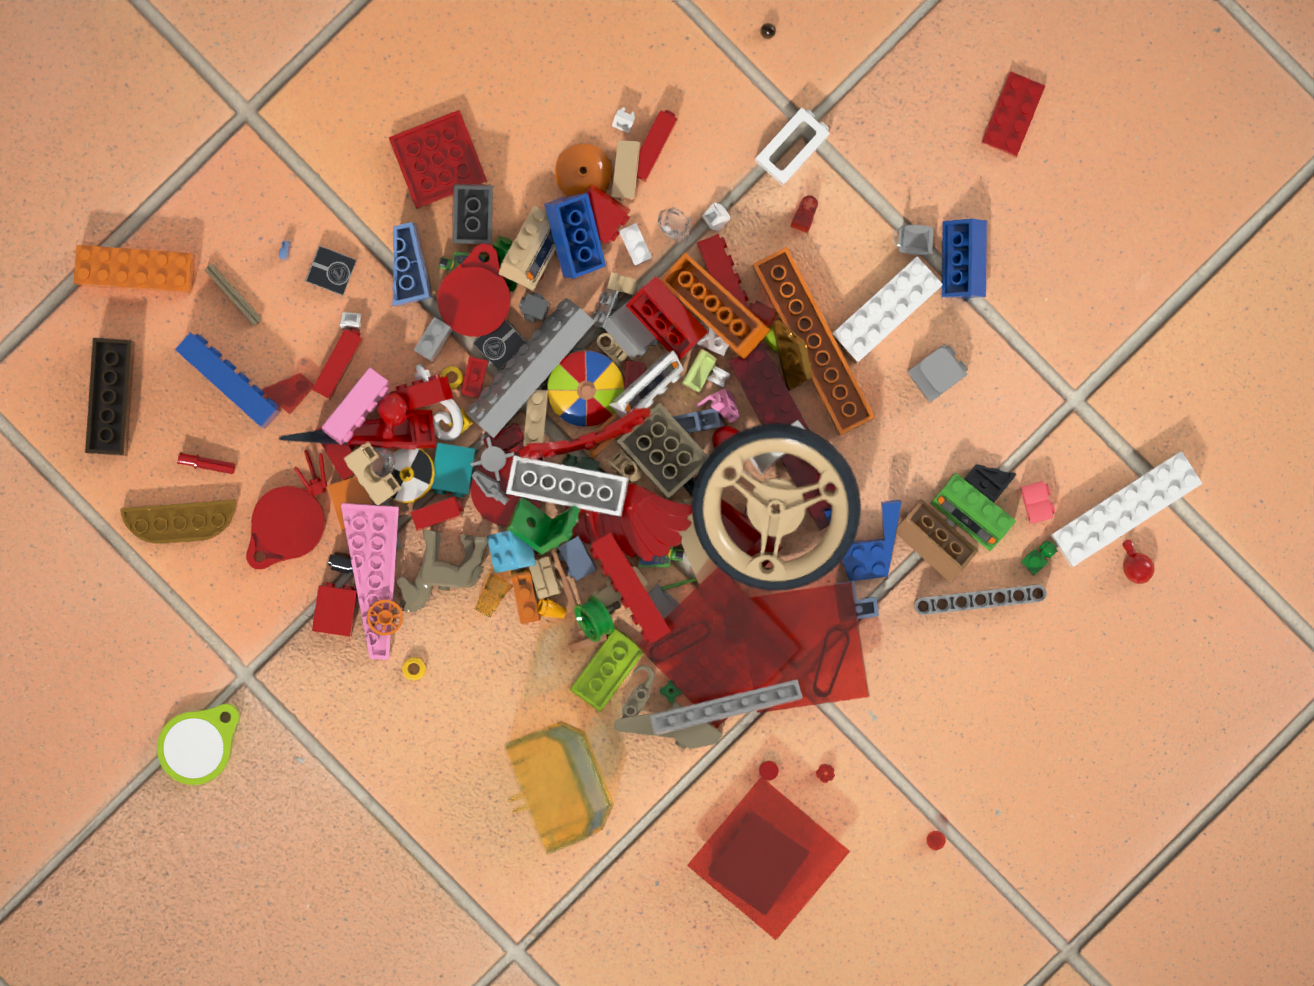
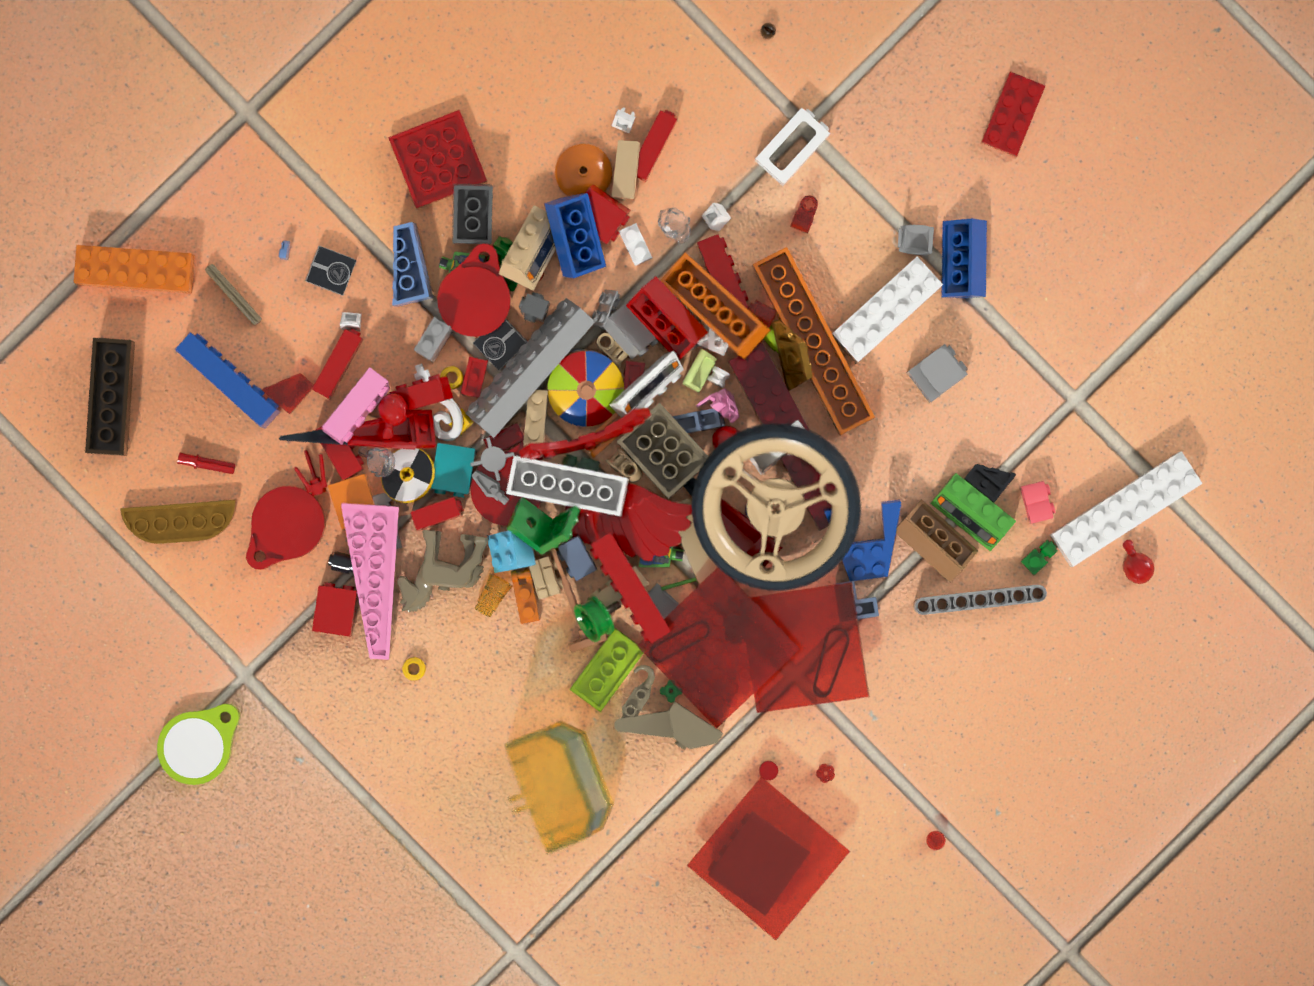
(378, 487): tan arch -> none
(385, 617): orange wheel -> none
(548, 608): light orange cone -> none
(622, 284): tan leg -> none
(725, 707): light grey plate -> none

